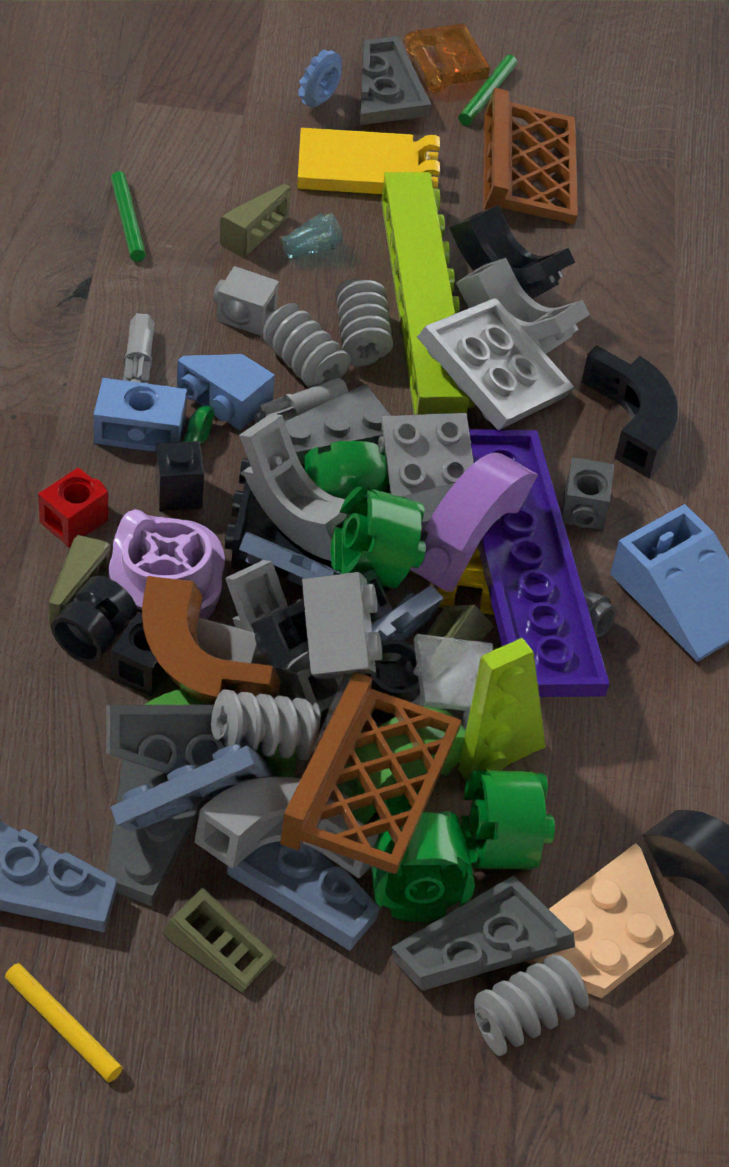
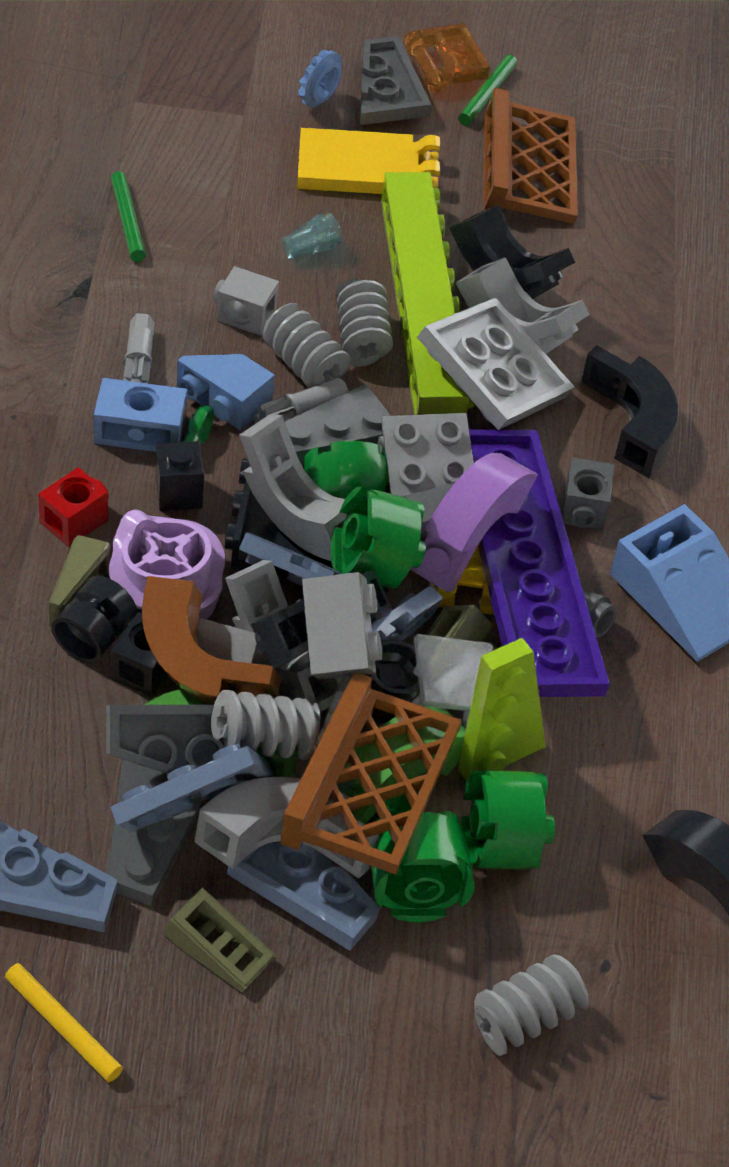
(254, 221): olive slope -> none
(483, 936): dark grey wing -> none
(614, 923): light nougat wing -> none

